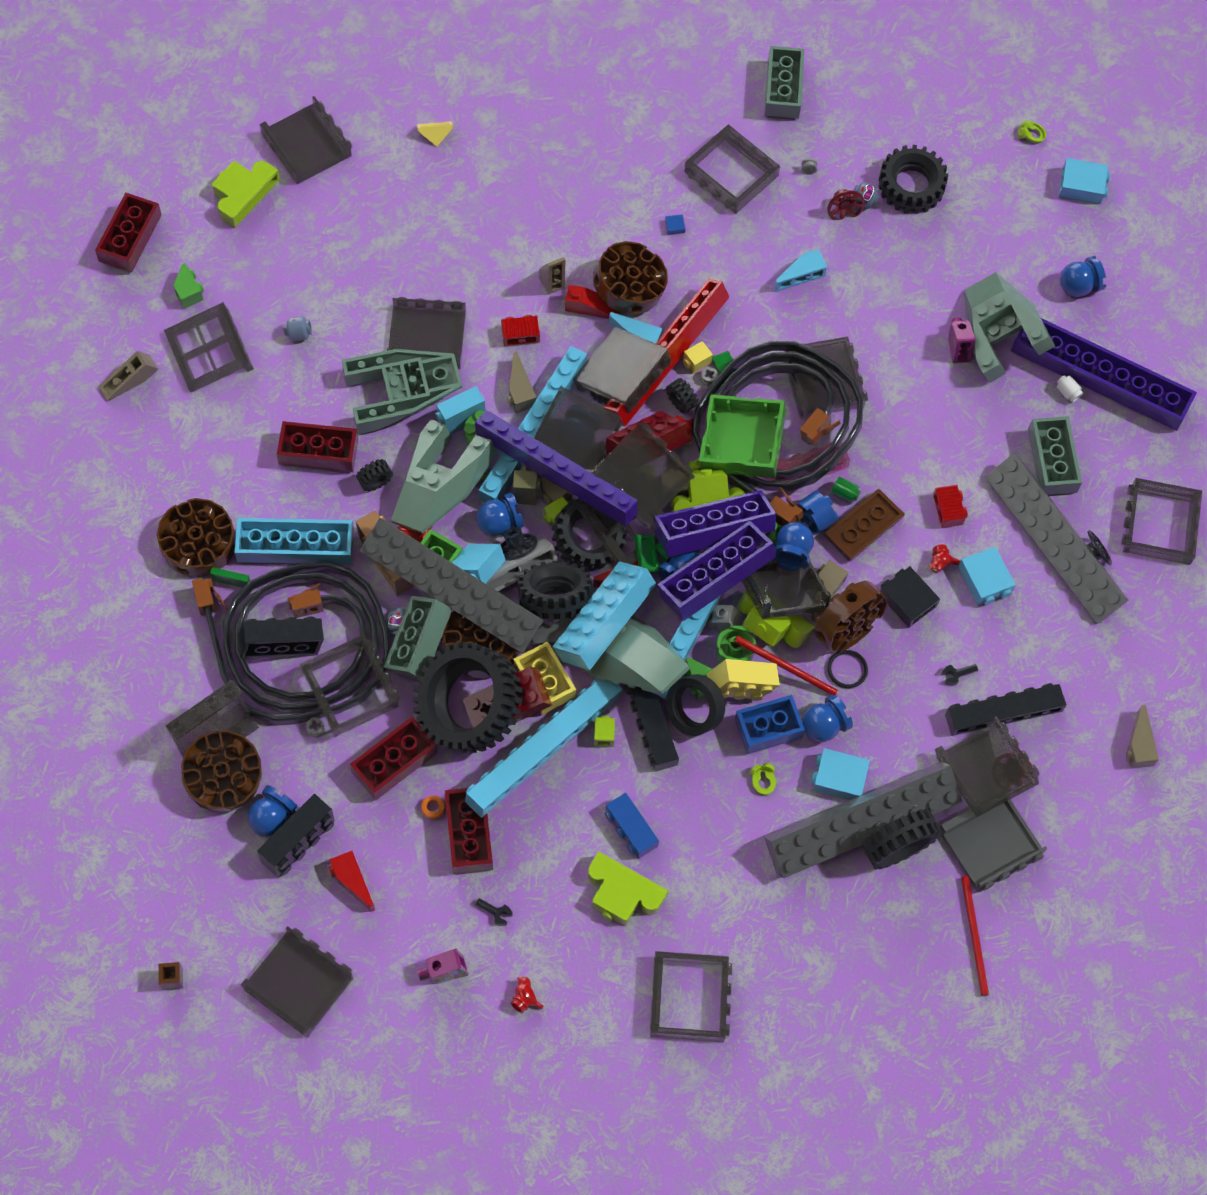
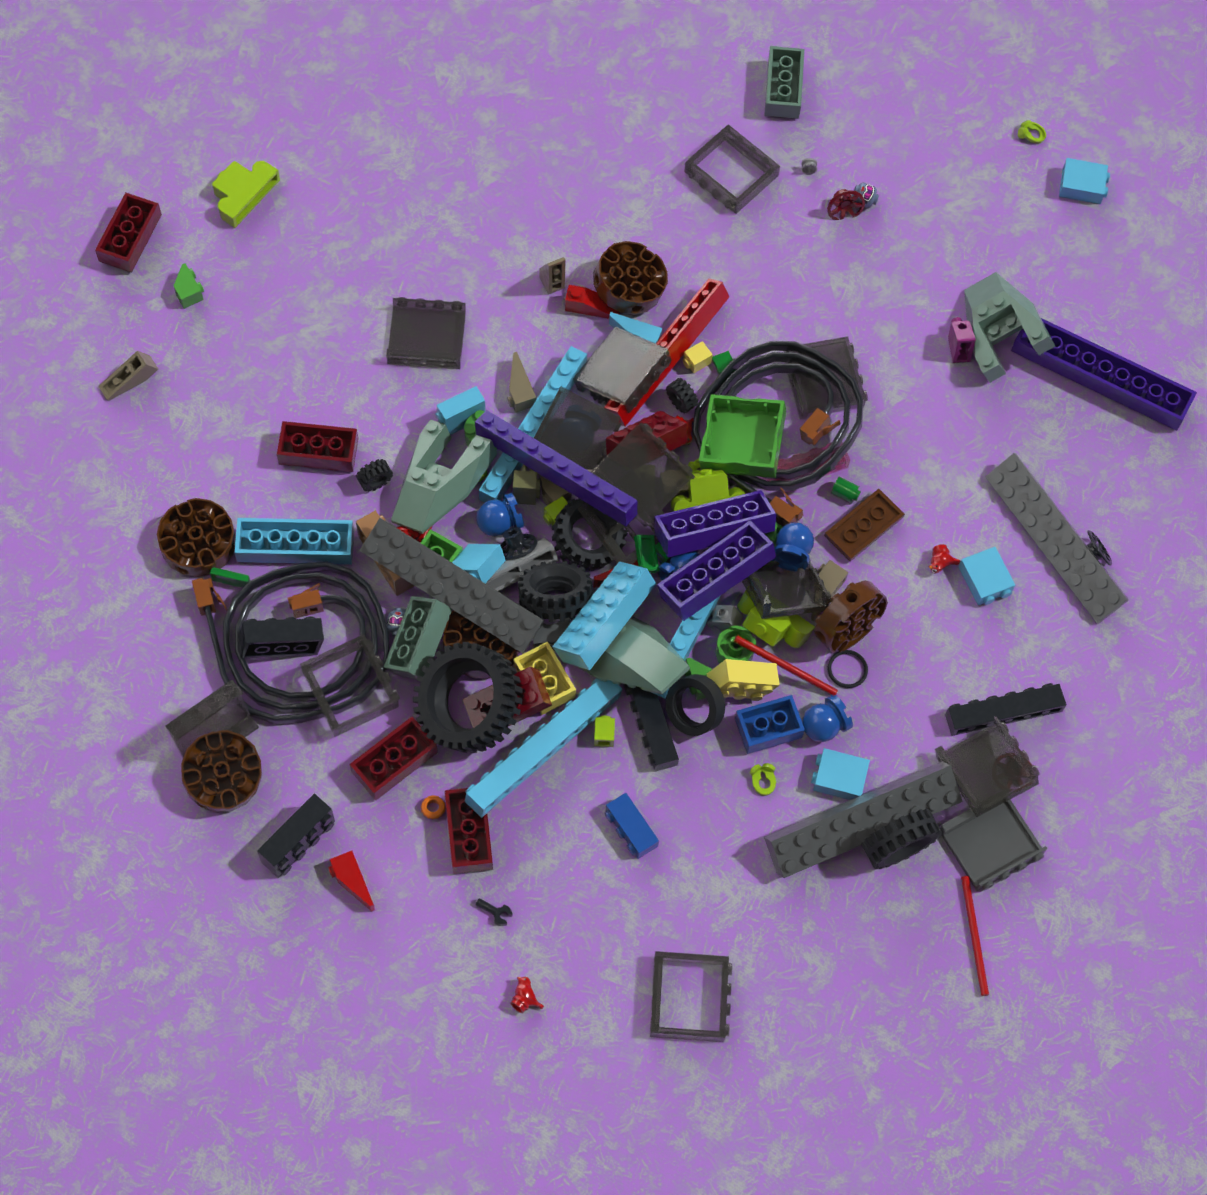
(170, 975): reddish brown brick -> none
(231, 336): clear smoke window -> none
(270, 812): blue tile -> none
(298, 328): sand blue head -> none
(298, 981): clear smoke panel -> none
(307, 141): clear smoke panel -> none
(320, 731): light grey bush -> none
(411, 382): sand green wedge -> none
(435, 131): light yellow slope -> none
(451, 966): magenta torso -> none
(520, 330): red brick -> none
(622, 890): lime brick -> none
(675, 224): blue tile -> none
(706, 380): light grey bush -> none
(804, 269): medium azure slope -> none
(817, 512): blue brick -> none
(909, 596): black brick -> none
(914, 160): black tyre -> none
(949, 506): red brick -> none
(956, 673): black bar -> none
(1055, 455): sand green brick -> none
(1069, 388): white brick -> none
(1082, 277): blue tile -> none
(1141, 746): dark tan slope -> none
(1176, 492): clear smoke window -> none

